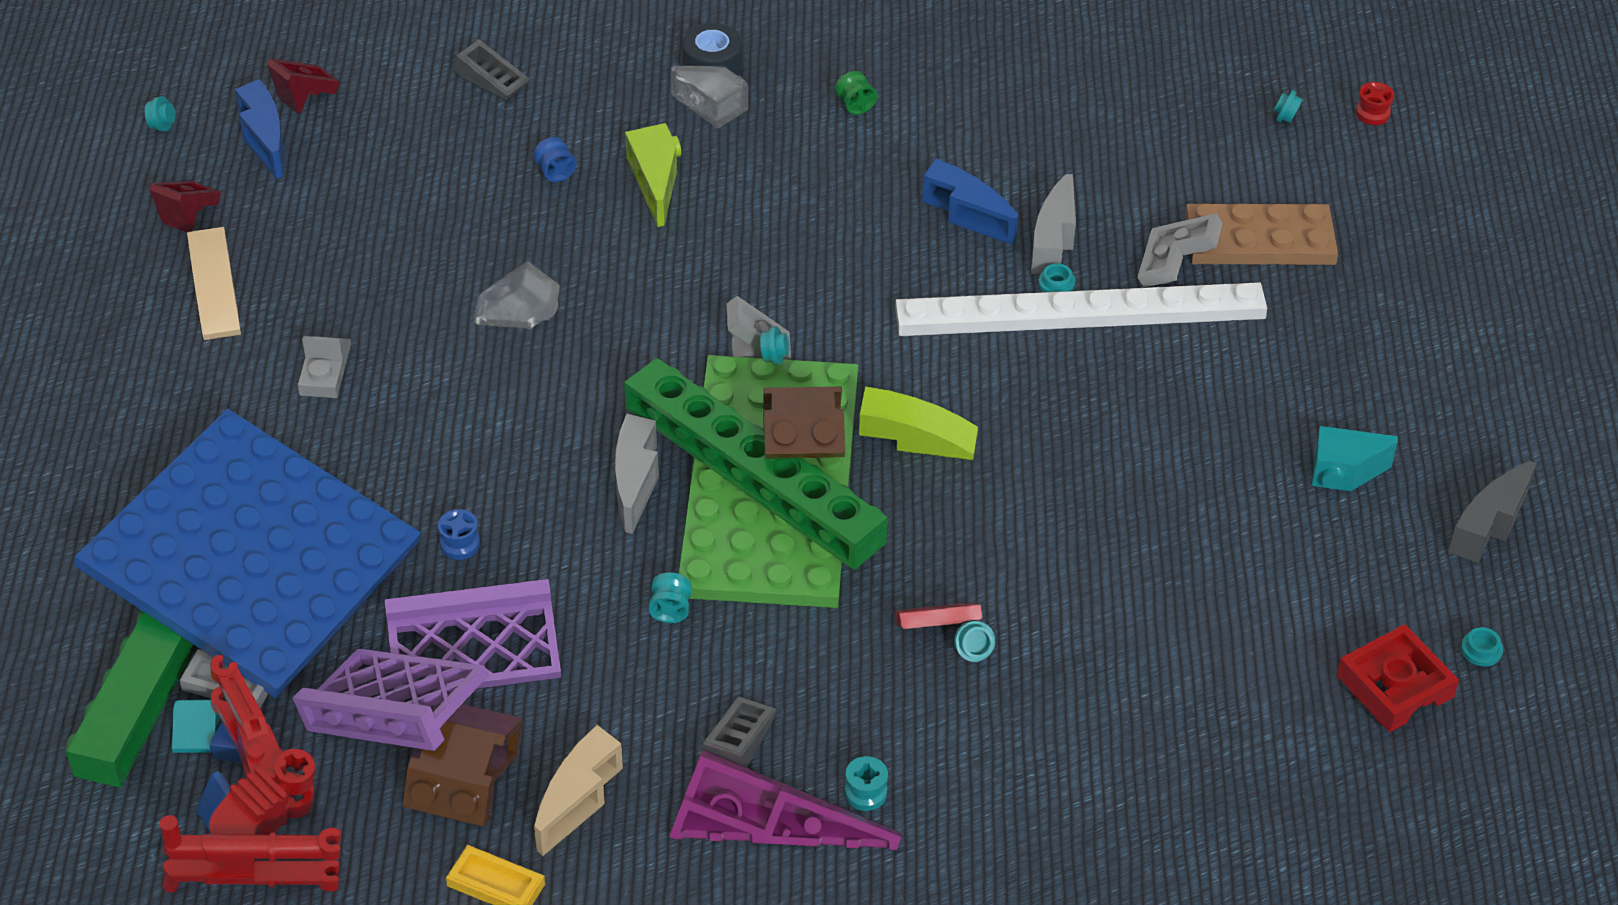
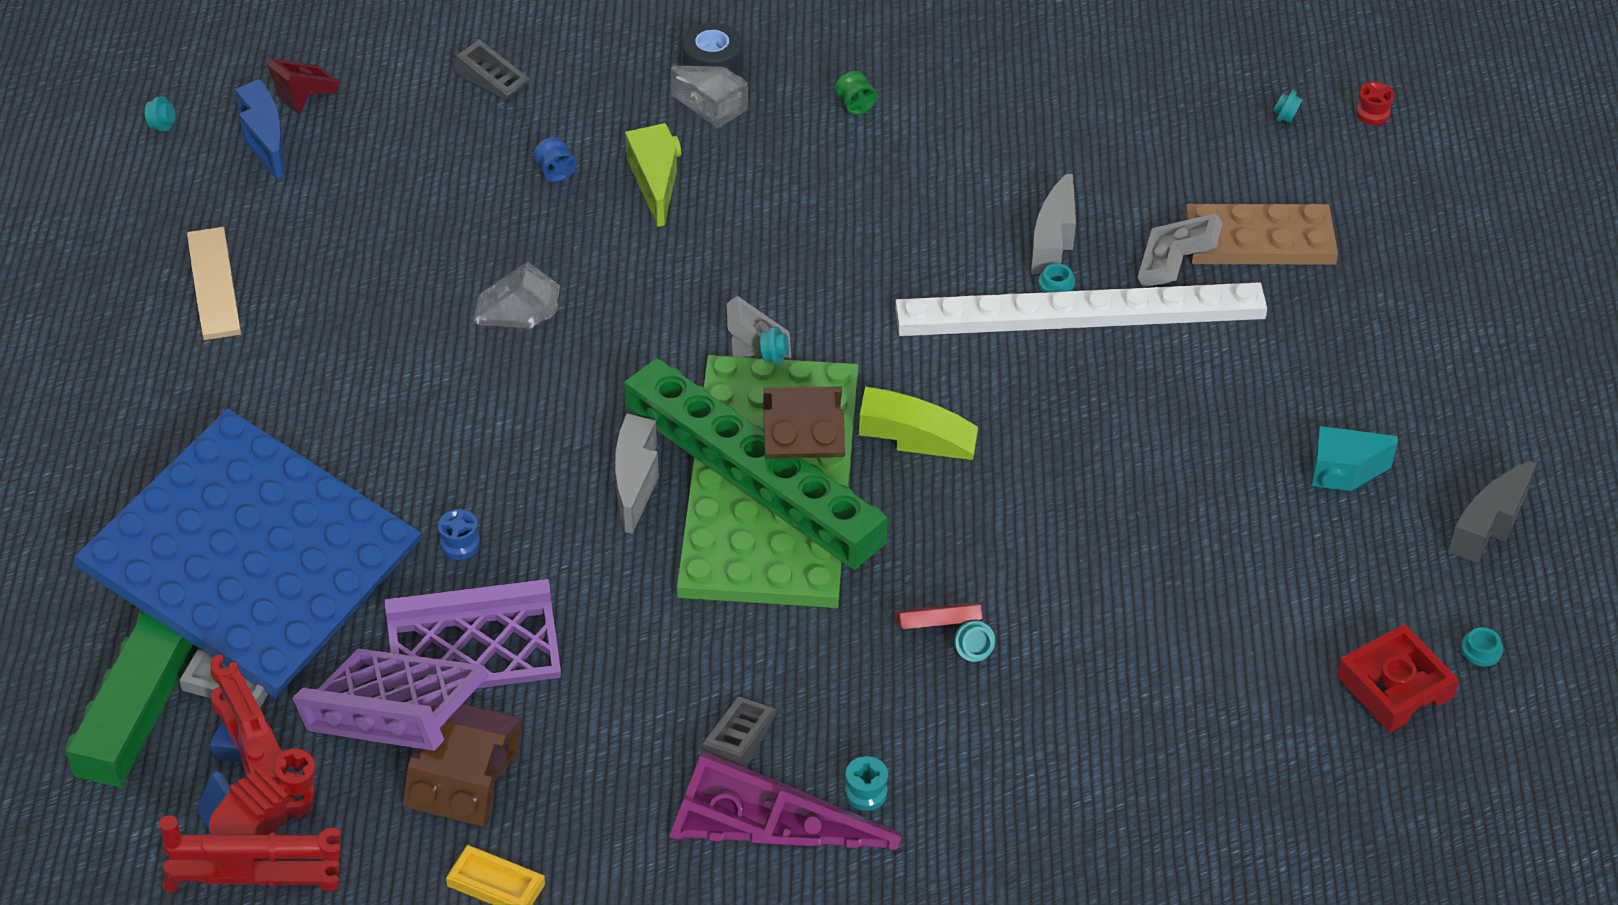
(180, 200): dark red slope -> none
(193, 726): teal slope -> none
(323, 366): light grey slope -> none
(577, 788): tan slope -> none
(670, 597): teal wheel -> none
(969, 202): blue slope -> none

